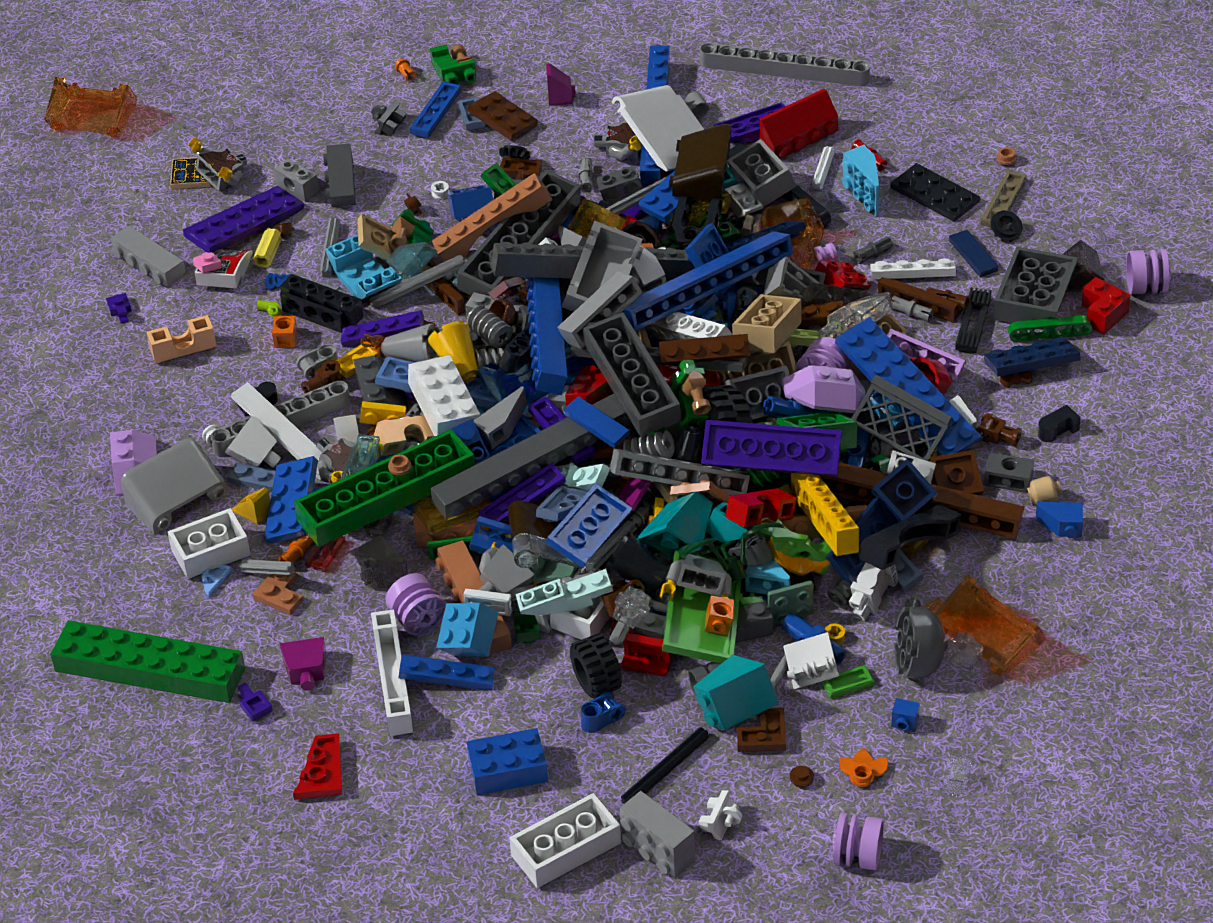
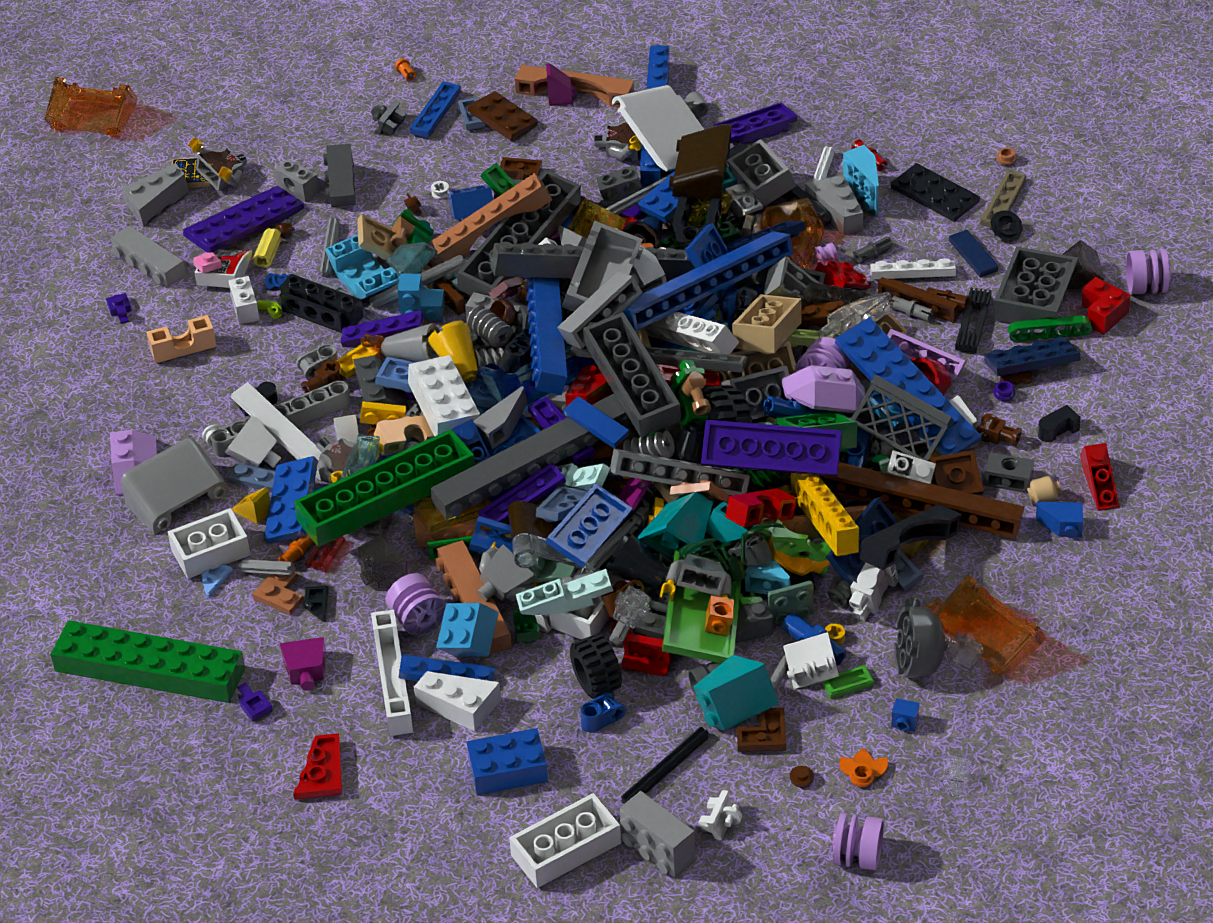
(155, 192): none -> light grey wedge
(243, 300): none -> white brick
(284, 331): orange brick -> none
(317, 601): none -> black tile
(399, 465): nougat plate -> none
(415, 298): none -> dark azure brick
(453, 70): green hips -> none
(457, 697): none -> white wedge
(496, 601): white tile -> none
(514, 152): black gear -> none
(533, 81): none -> nougat arch
(586, 174): light grey pin -> none
(704, 349): reddish brown plate -> none
(785, 64): light grey beam -> none
(799, 124): red slope -> none
(840, 202): none -> light grey wedge
(904, 491): dark blue brick -> none
(1004, 391): none -> dark purple plate
(1099, 476): none -> red slope

